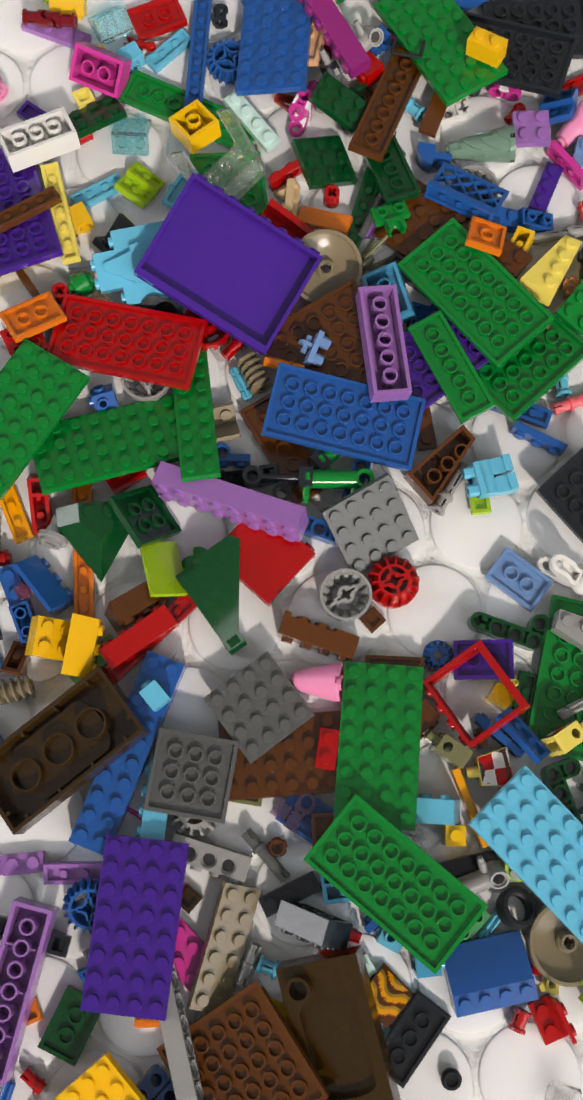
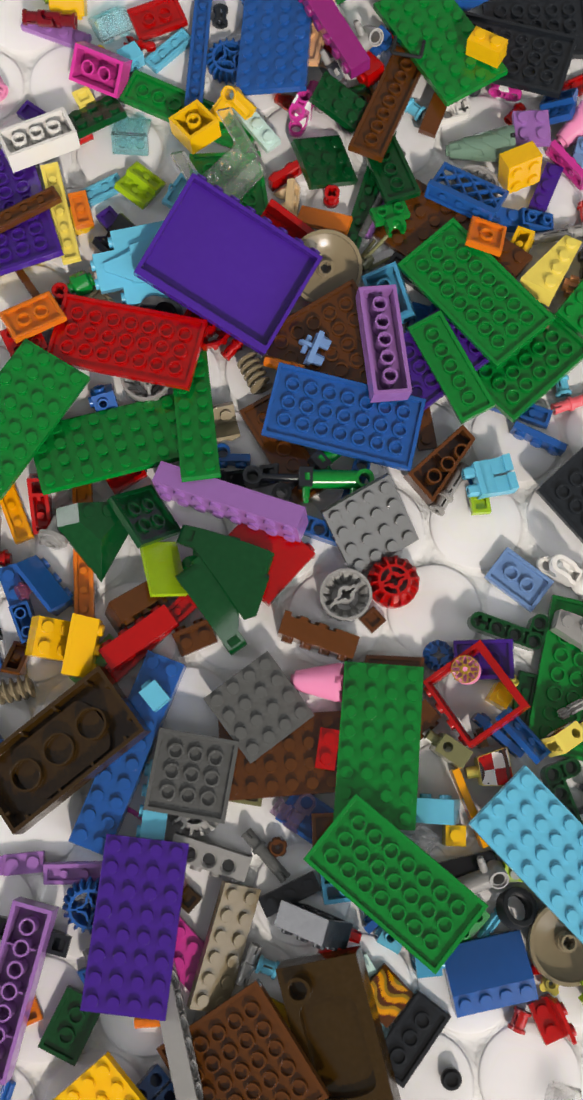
(33, 1081): red pin -> none
(81, 209): none -> orange plate
(107, 217): none -> dark purple plate
(194, 637): none -> reddish brown bracket
(235, 564): none -> dark green panel
(239, 103): none -> yellow piece
(240, 383): medium azure axle -> none
(427, 157): blue brick -> none
(466, 670): none -> wheel
(520, 167): none -> yellow brick

